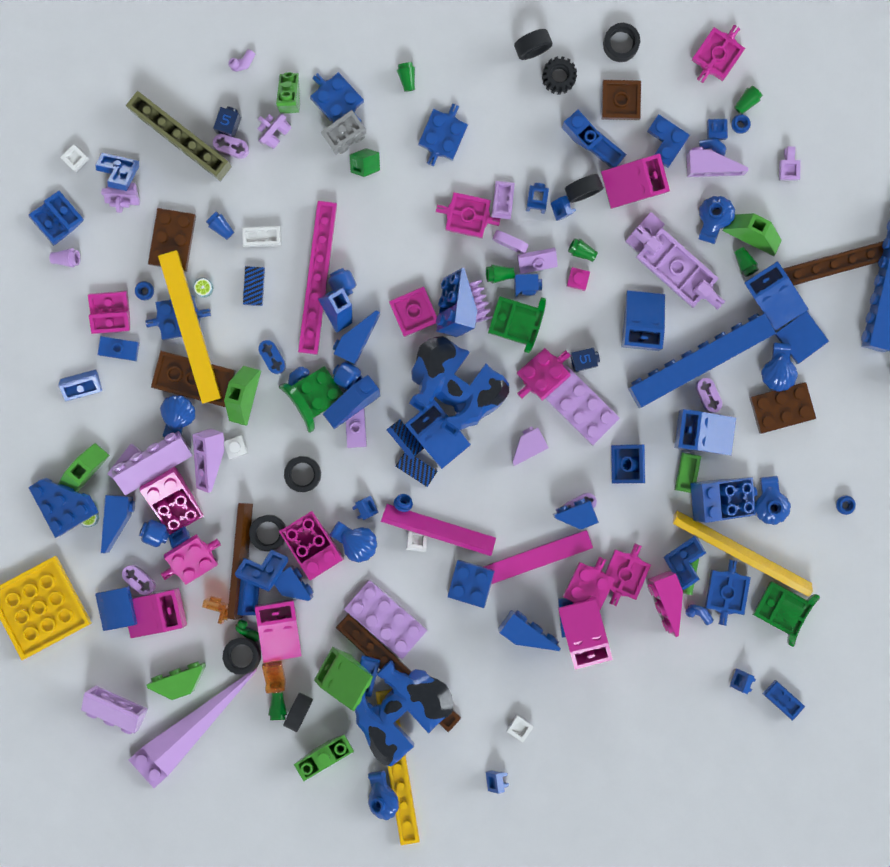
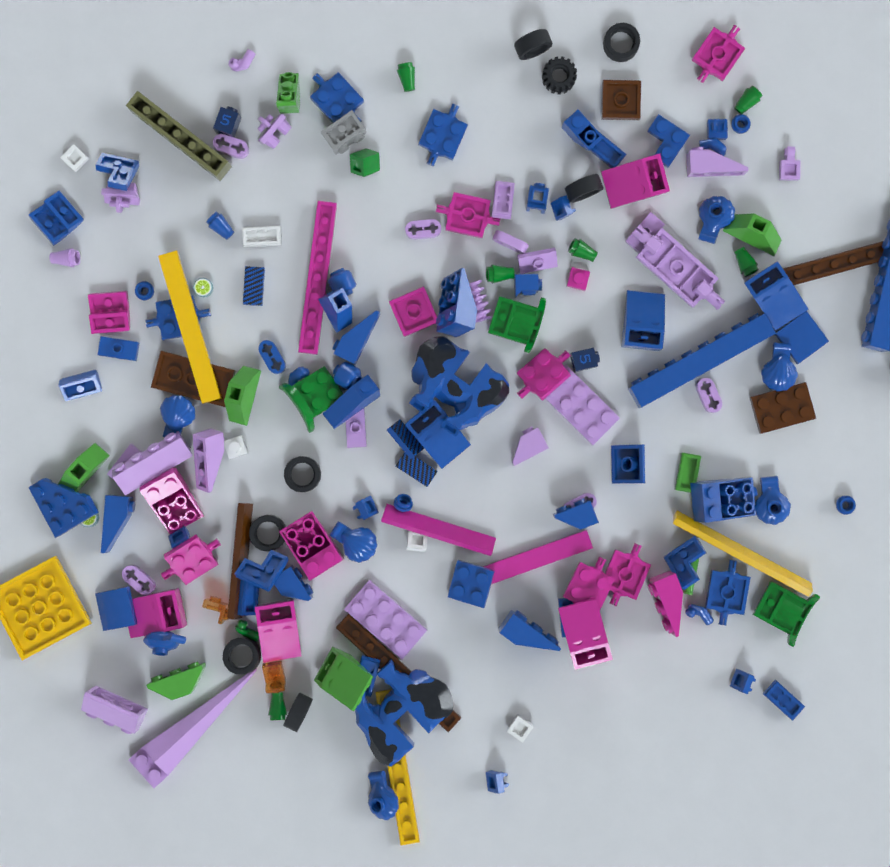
(154, 533): blue head -> none
(163, 642): none -> blue animal
(172, 232): reddish brown plate -> none
(323, 757): bright green slope -> none
(421, 224): none -> lavender beam
(705, 432): slope -> none

